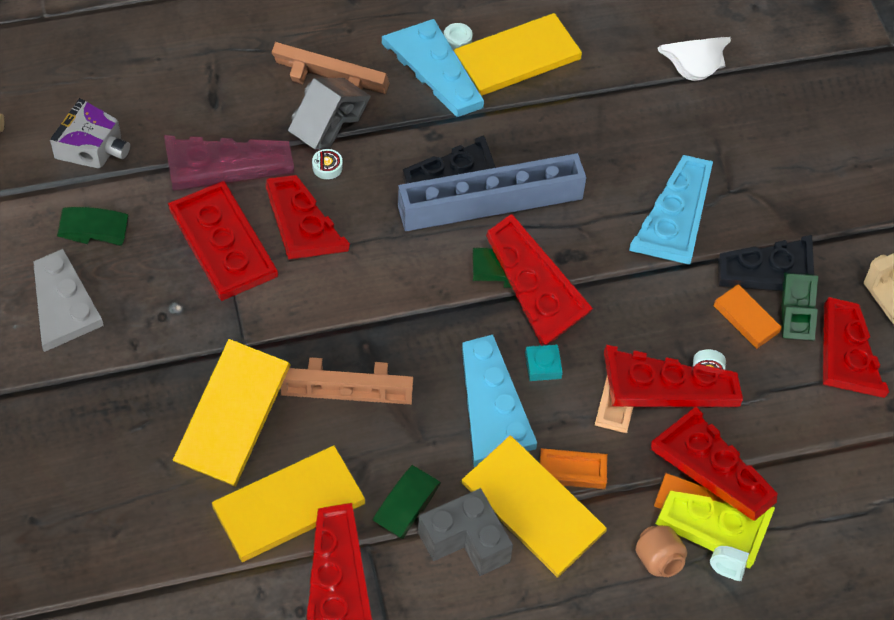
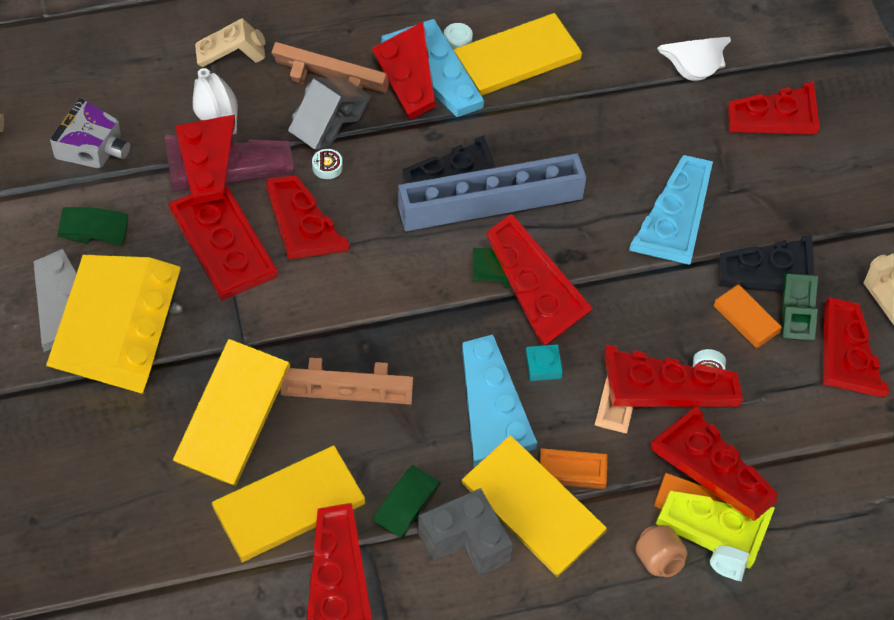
(114, 319): none -> yellow slope
(205, 156): none -> red wing
(213, 97): none -> white hat
(234, 36): none -> tan bracket
(408, 69): none -> red wing
(778, 113): none -> red wing

